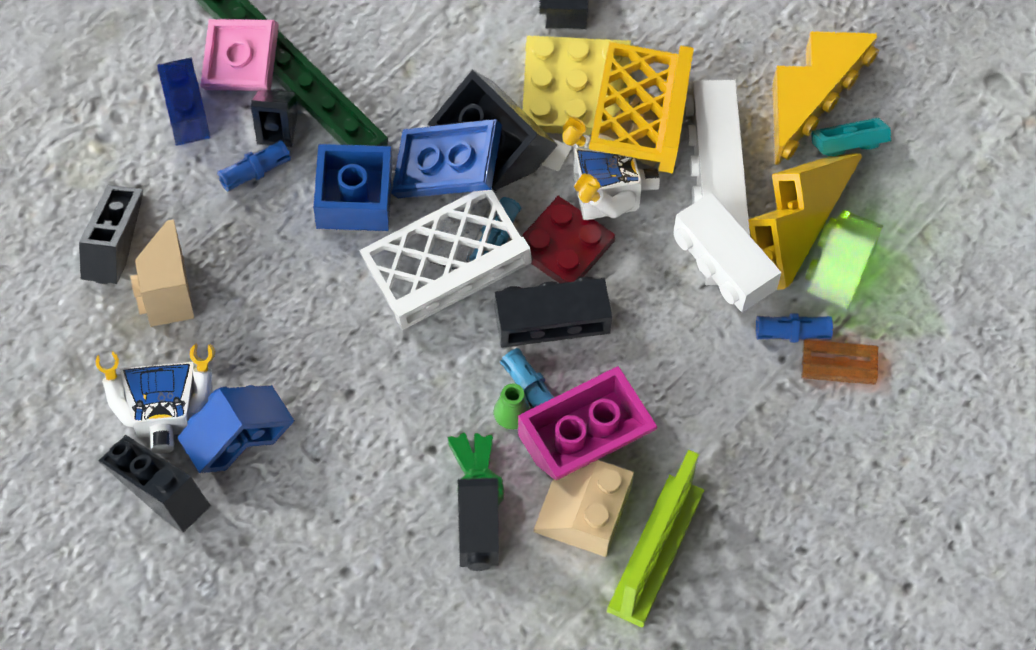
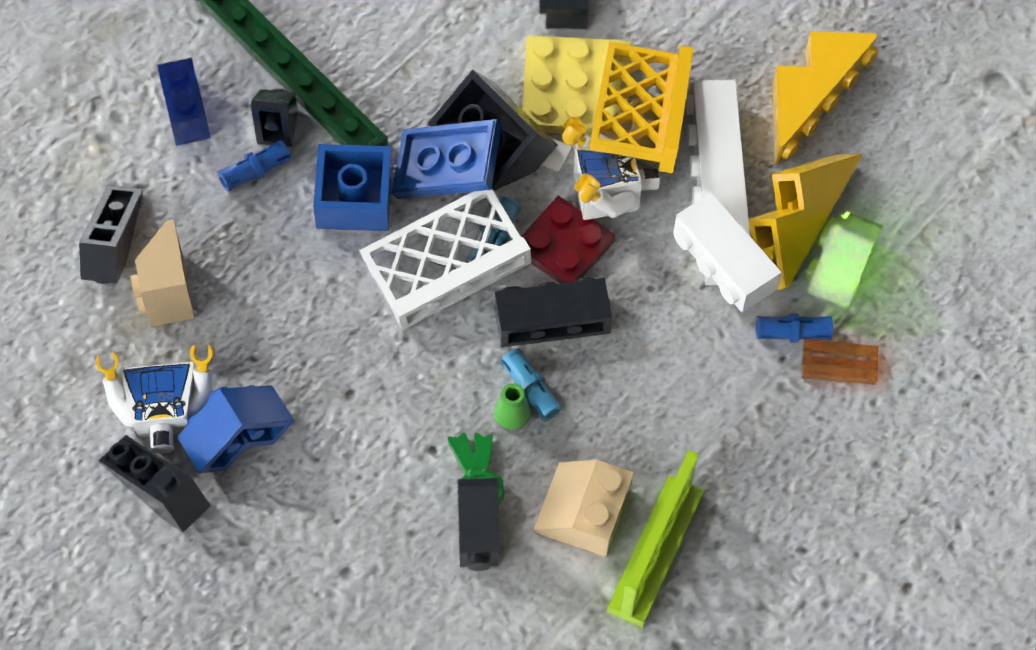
(239, 55): bright pink tile -> none
(584, 424): dark pink slope -> none
(860, 134): teal plate -> none

